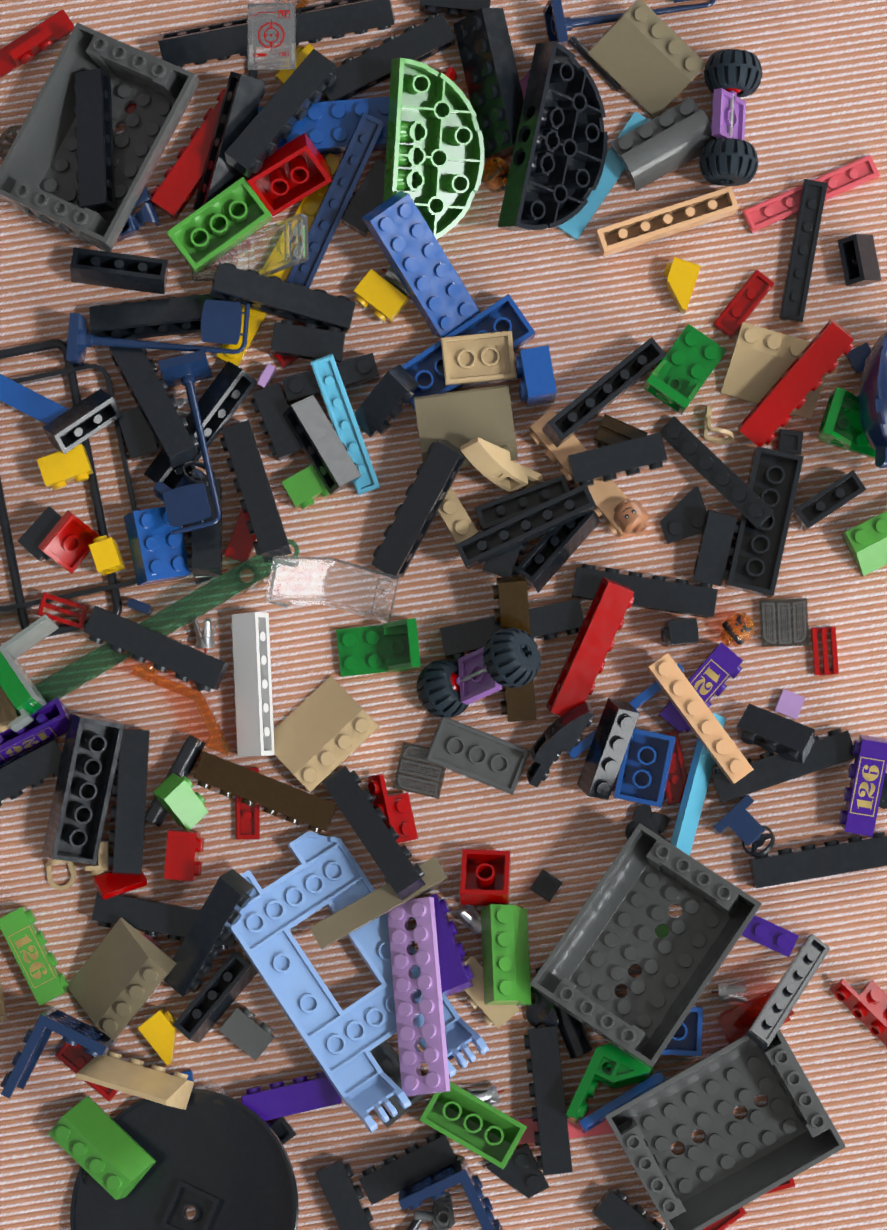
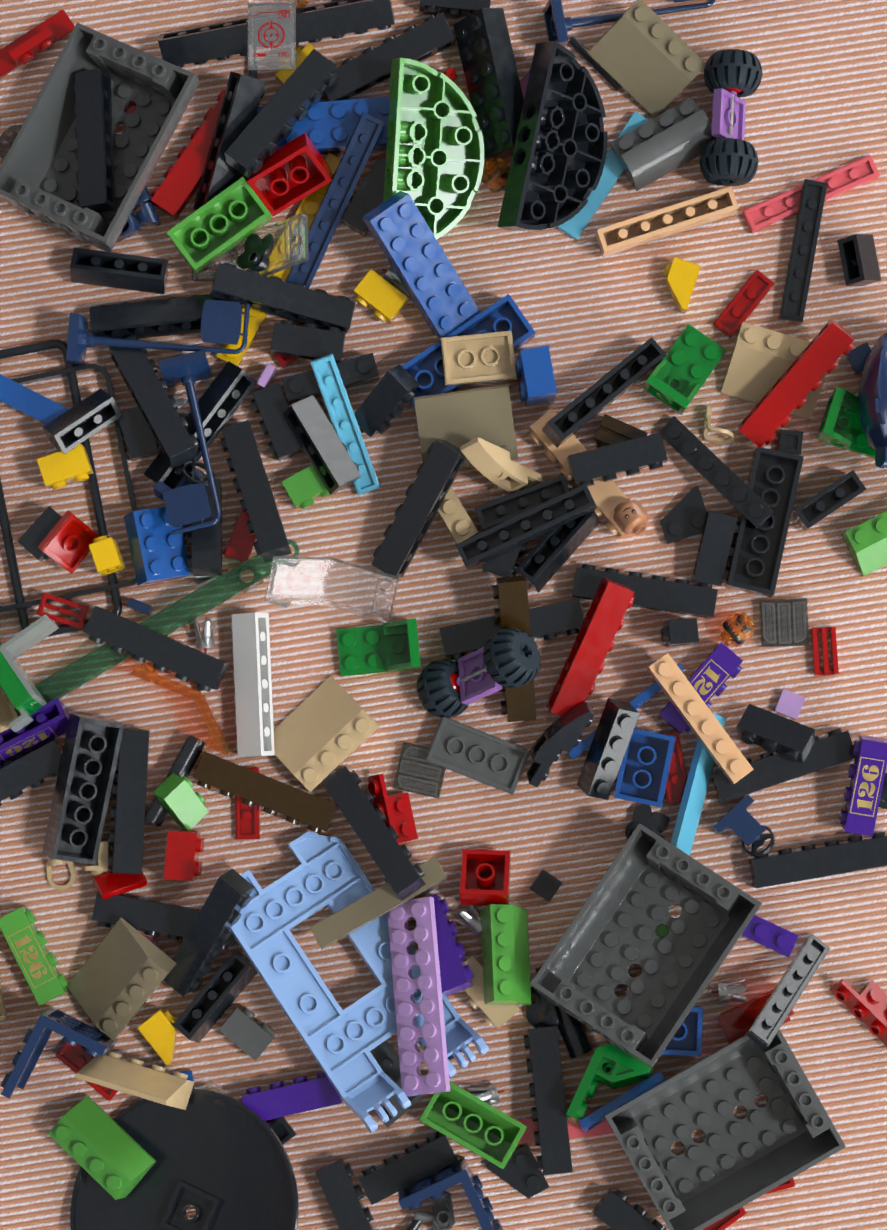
(255, 252): none -> black plate

